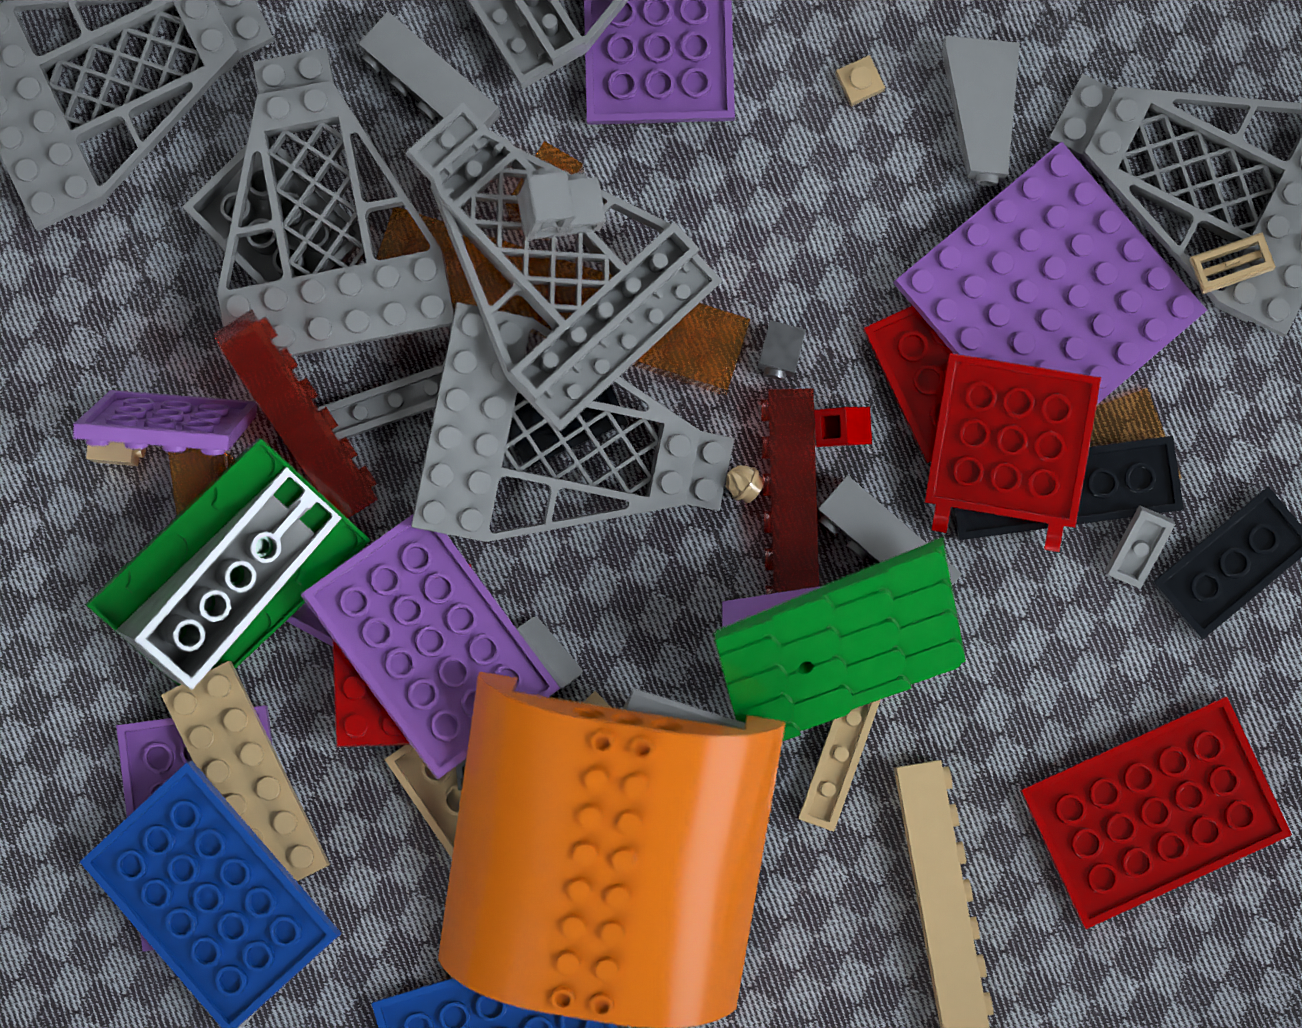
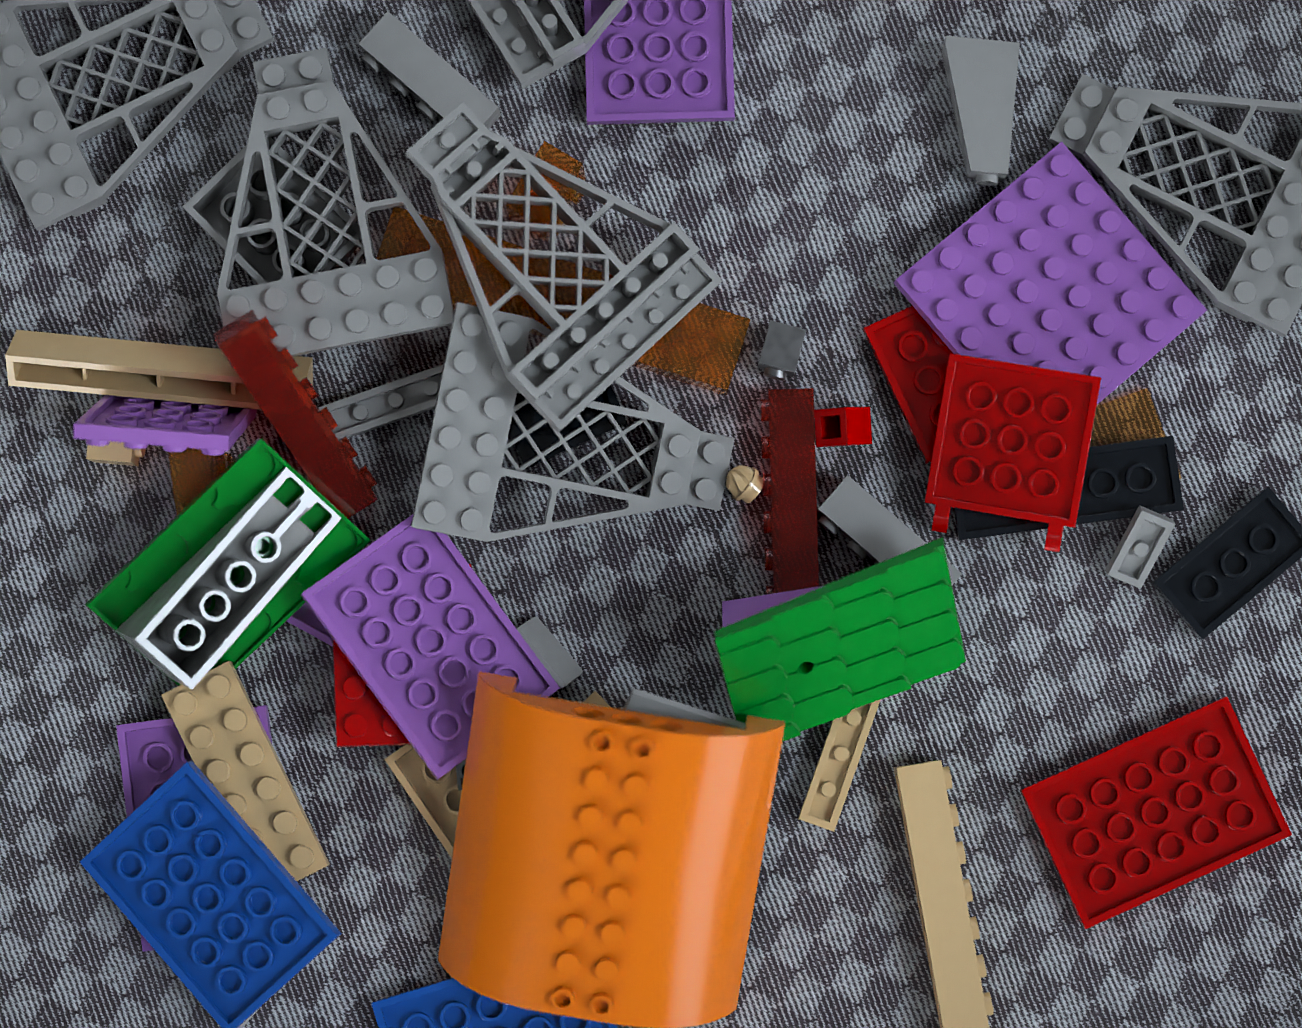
(130, 369): none -> tan brick
(560, 204): light grey brick -> none
(860, 80): tan plate -> none
(1201, 274): tan tile -> none

